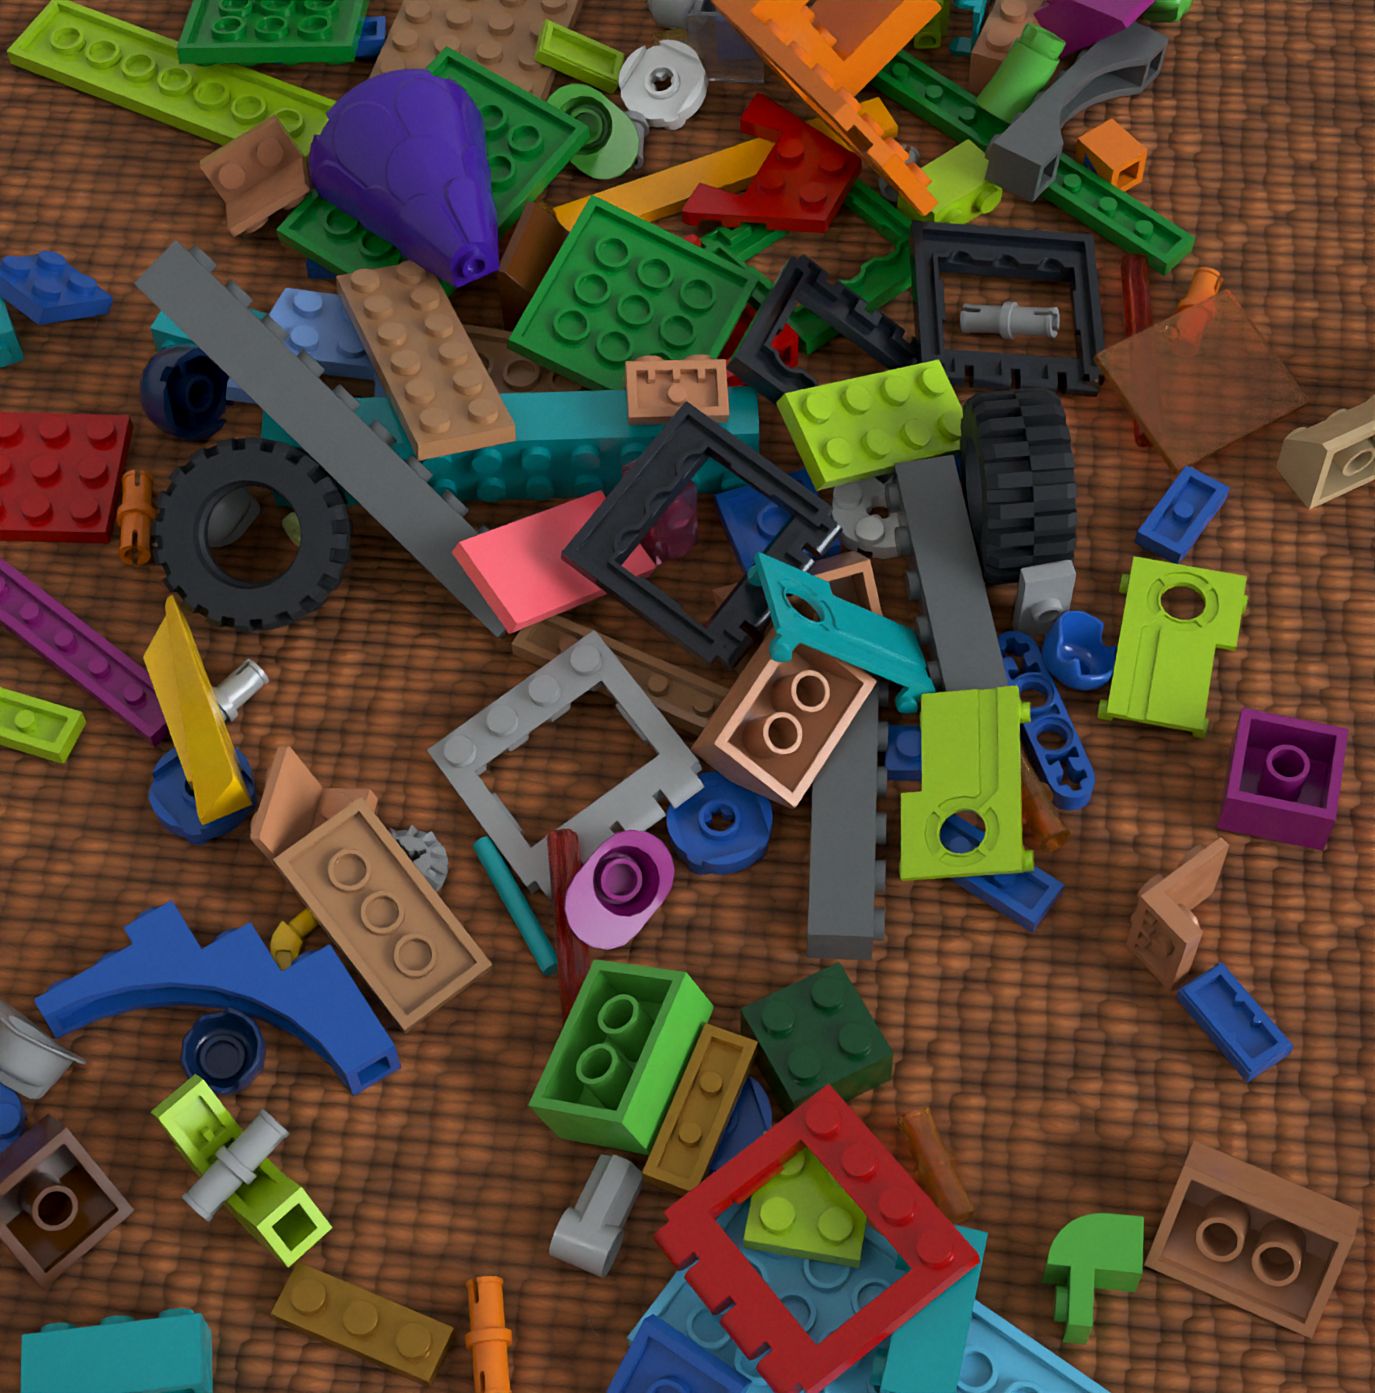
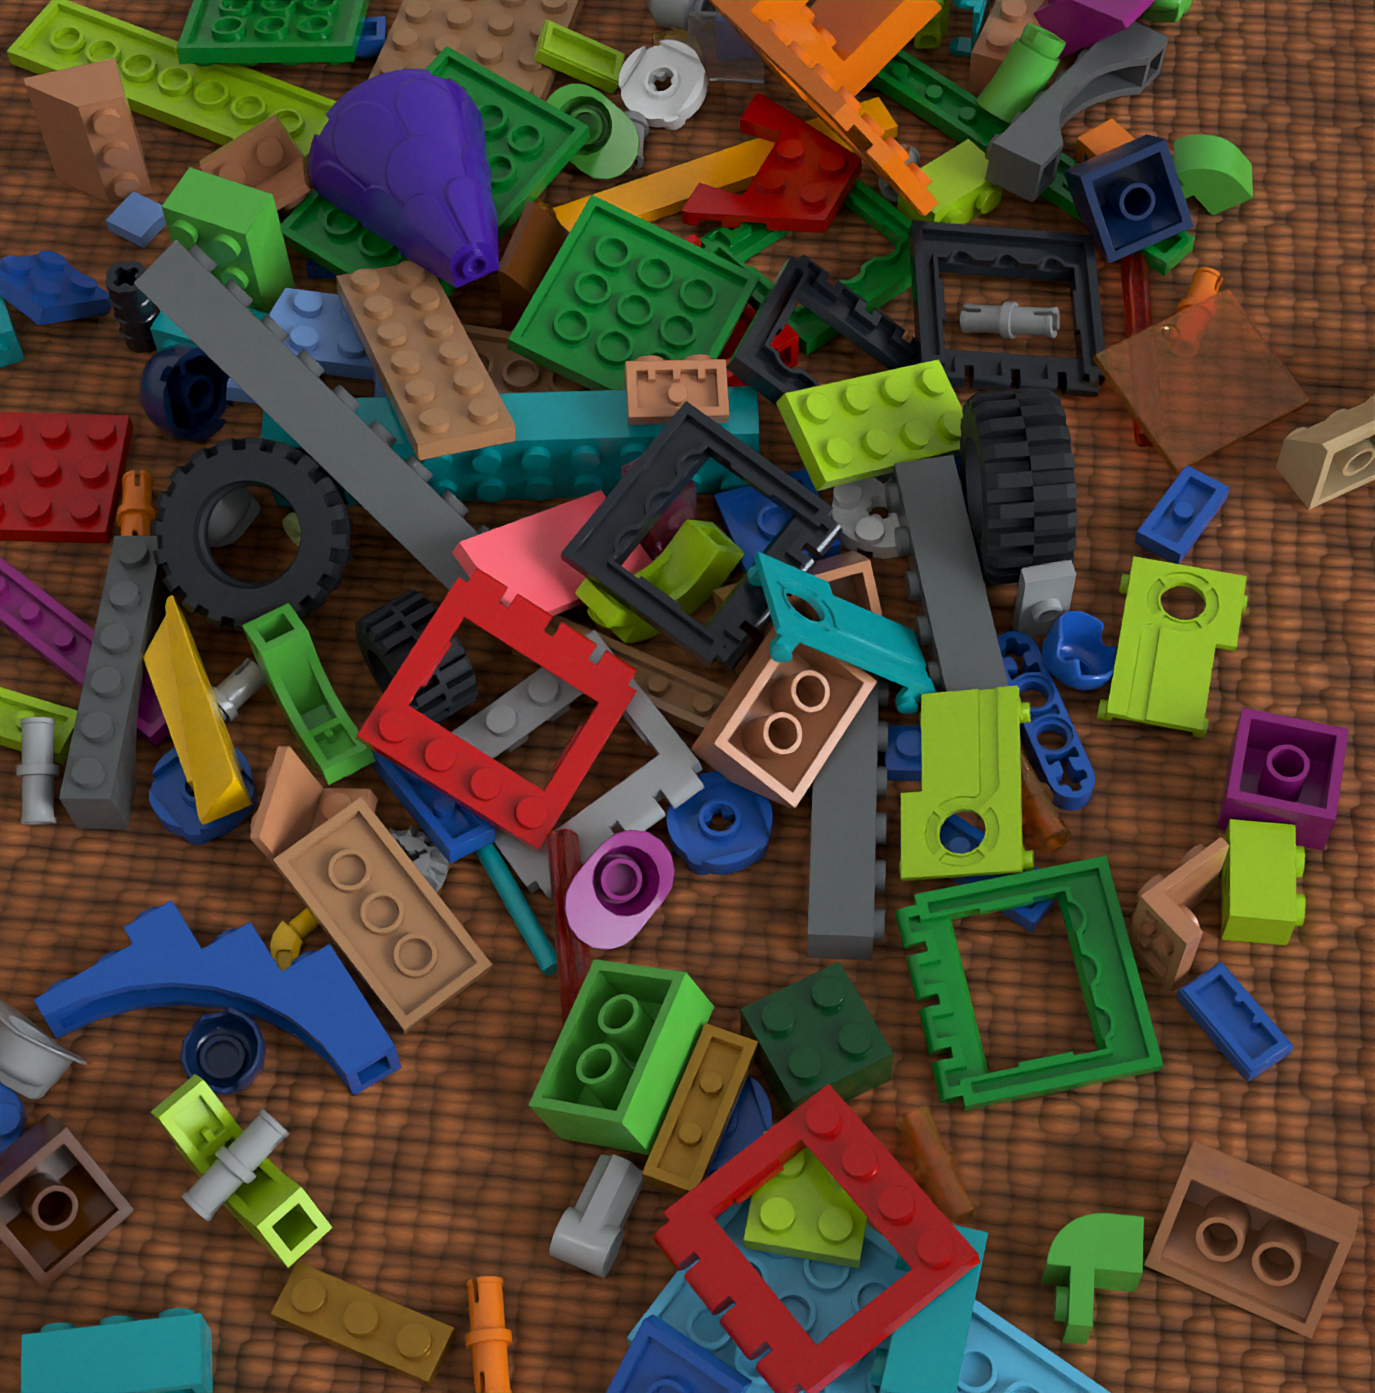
(37, 771): none -> light grey pin
(90, 130): none -> nougat slope
(102, 752): none -> dark grey arch
(131, 306): none -> black axle
(137, 219): none -> medium blue tile
(236, 230): none -> bright green brick
(305, 694): none -> bright green arch
(389, 636): none -> black tyre
(445, 822): none -> blue plate
(465, 771): none -> red hinge
(686, 571): none -> lime arch
(1103, 966): none -> green hinge
(1129, 197): none -> dark blue slope
(1212, 172): none -> bright green brick
(1260, 883): none -> lime brick

